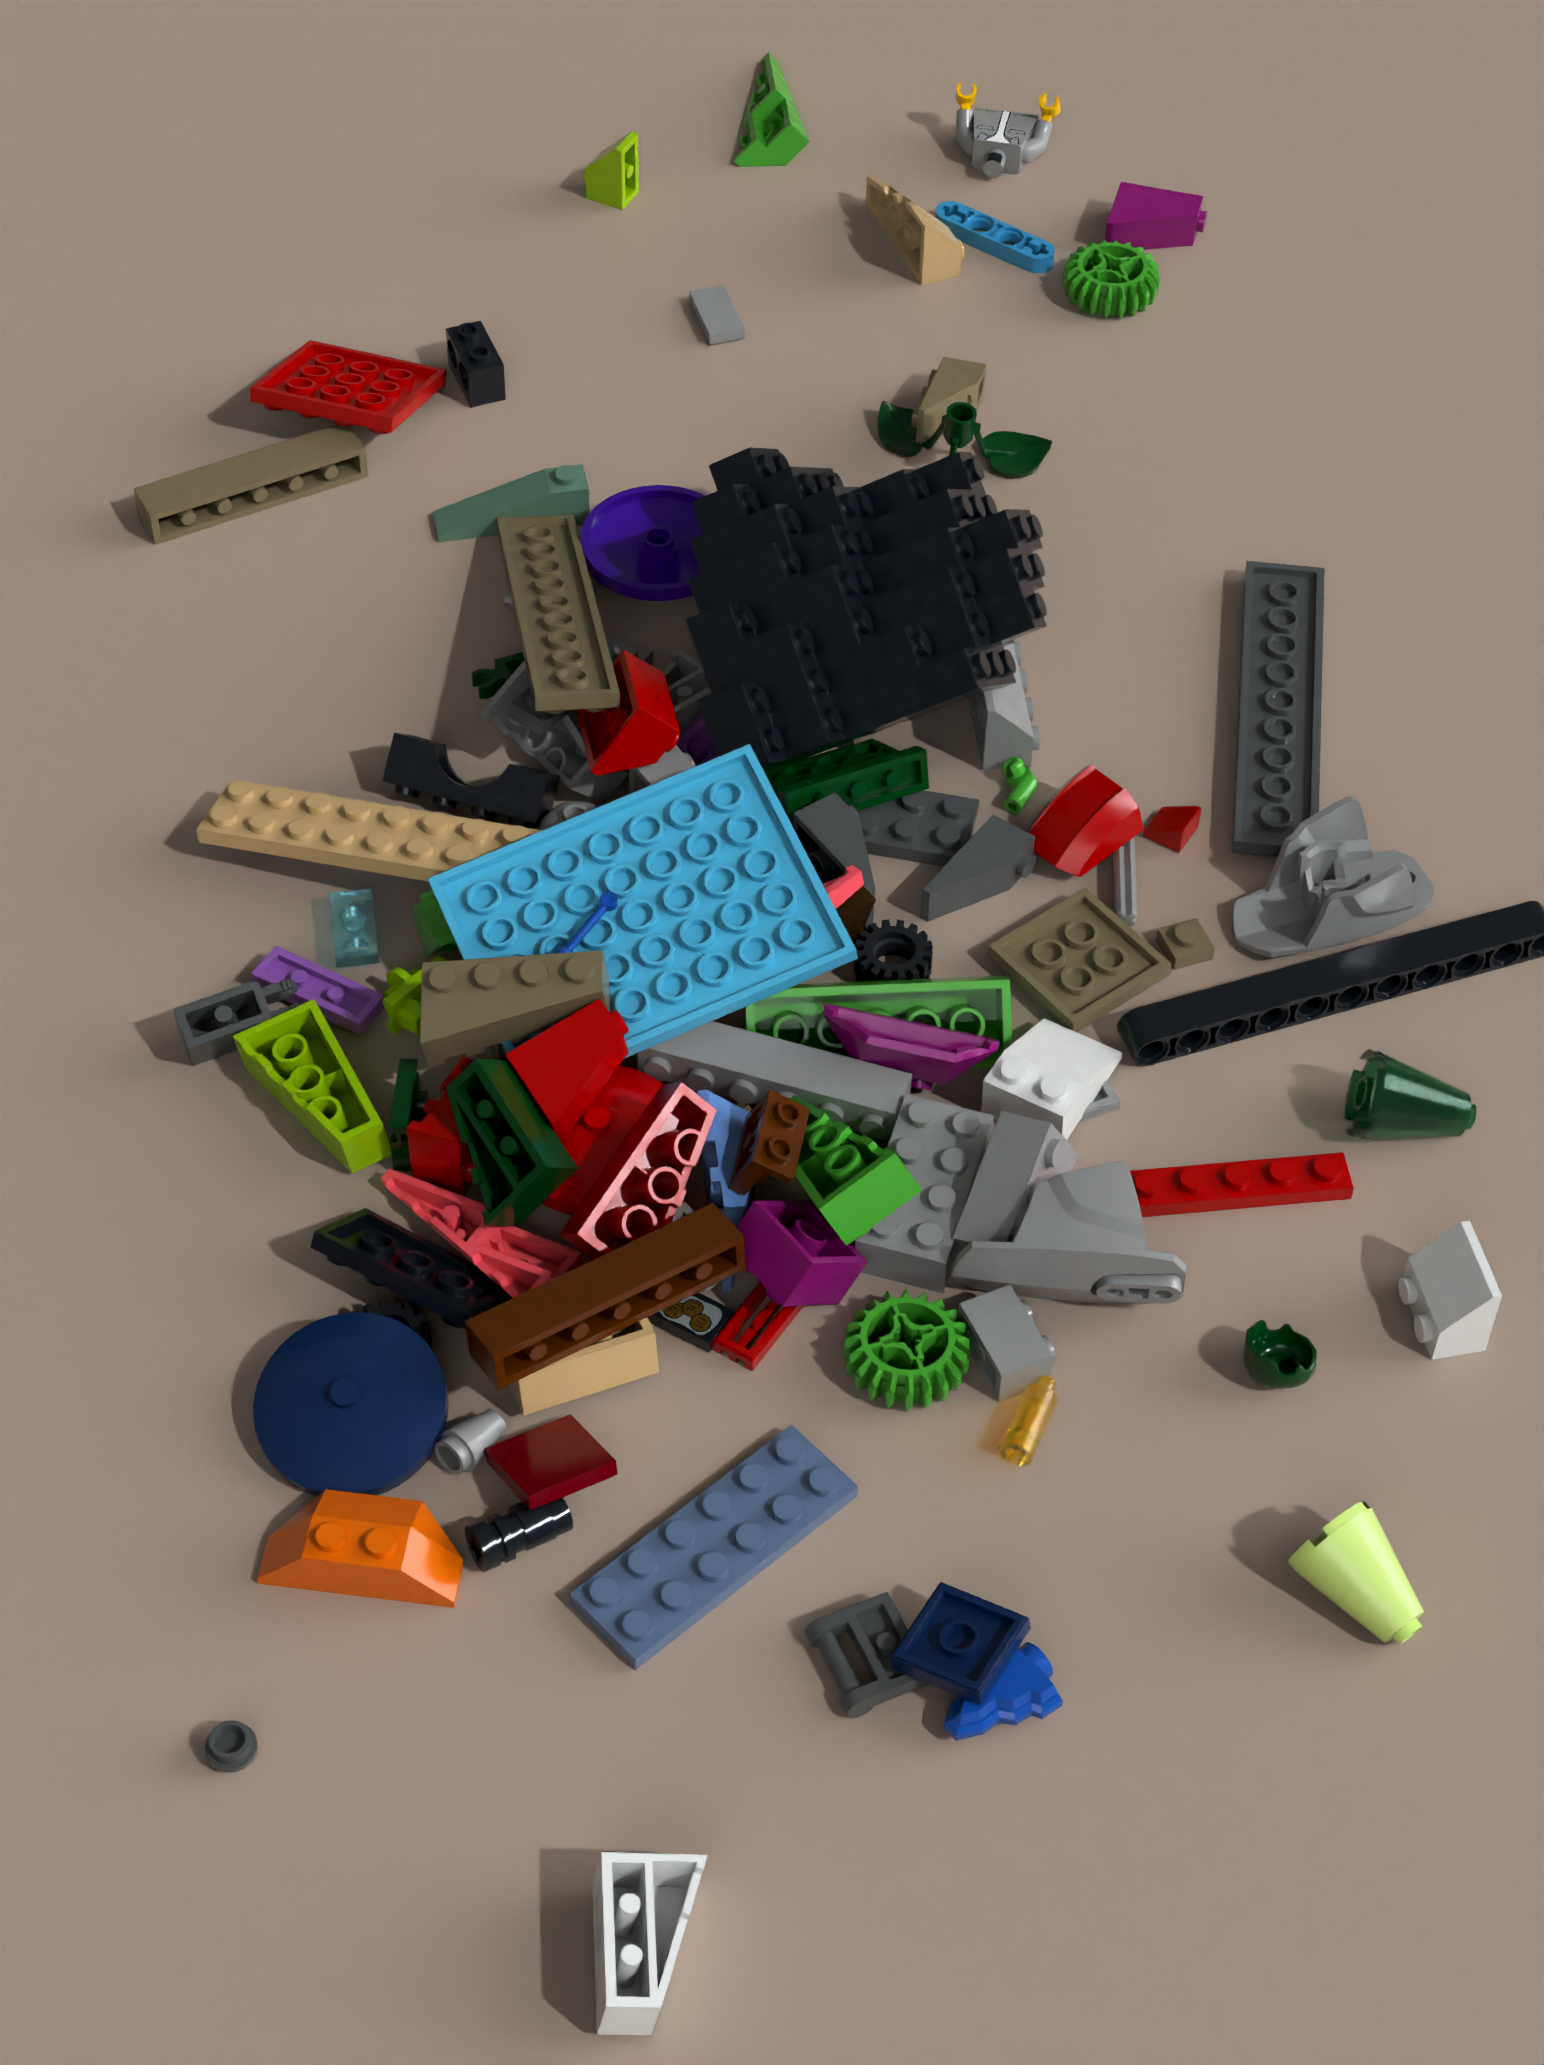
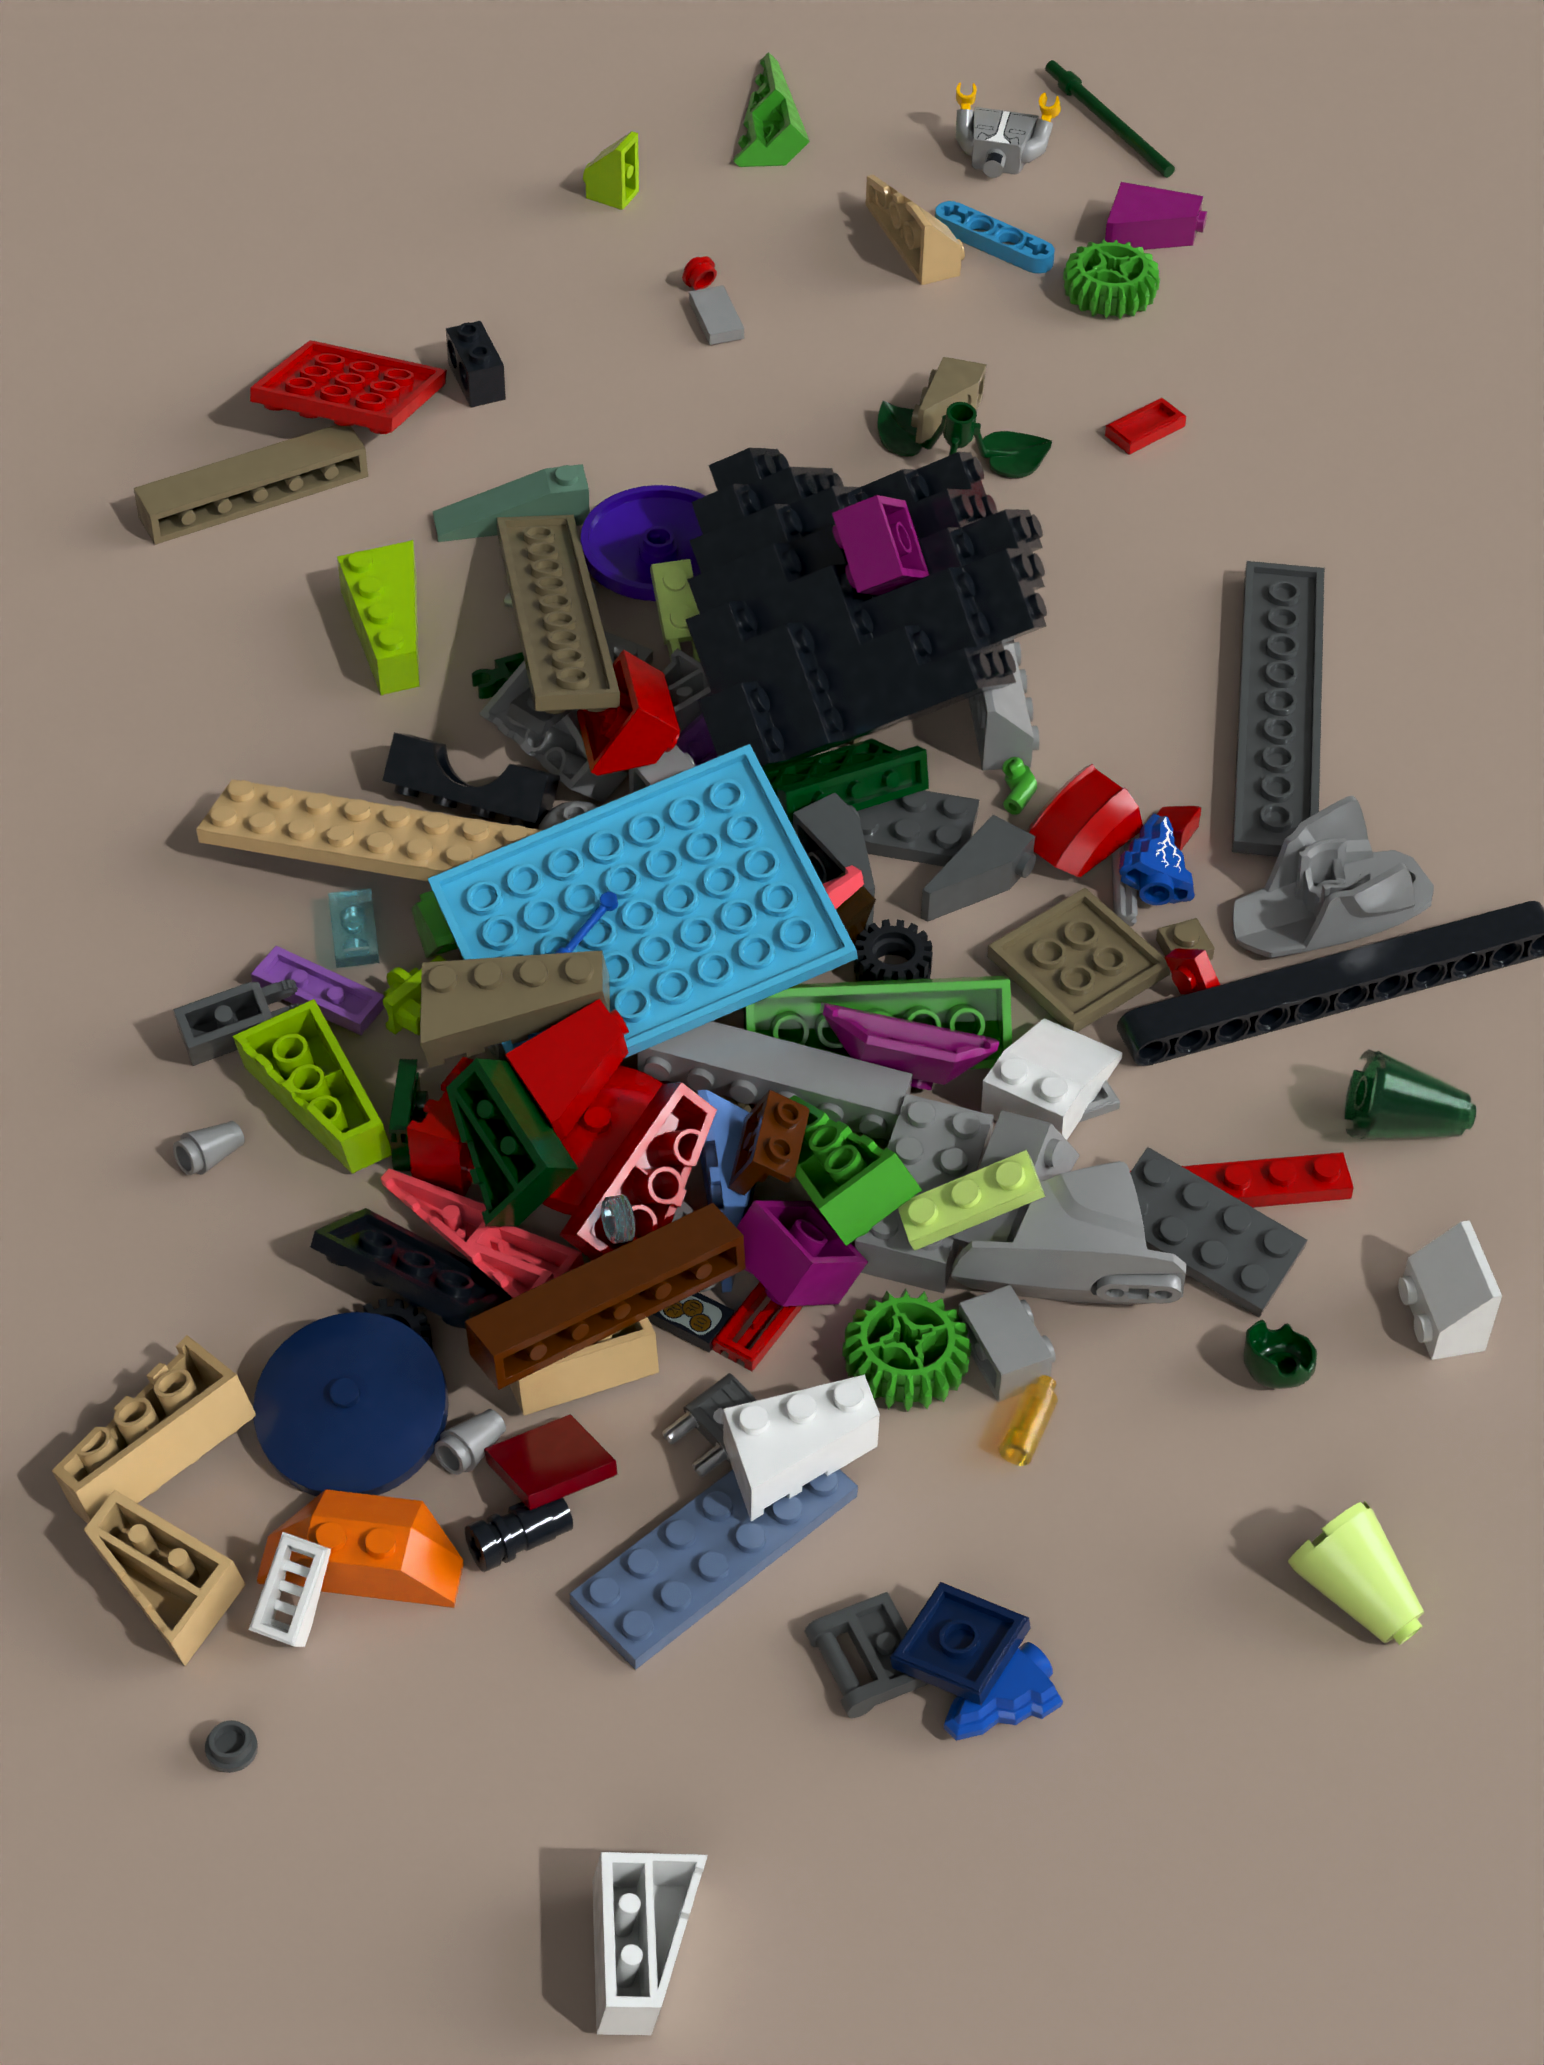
(158, 1432): none -> tan wedge
(166, 1571): none -> tan wedge
(206, 1147): none -> light grey cone
(269, 1601): none -> white slope
(383, 608): none -> lime wedge
(618, 1219): none -> clear light blue tile
(674, 602): none -> yellowish green hinge
(699, 272): none -> red plate
(707, 1416): none -> dark grey piece
(797, 1437): none -> white wedge
(879, 545): none -> magenta brick
(970, 1200): none -> yellowish green plate
(1072, 85): none -> dark green bar
(1145, 426): none -> red tile
(1157, 865): none -> blue rock
(1191, 970): none -> red plate
(1214, 1233): none -> dark grey plate

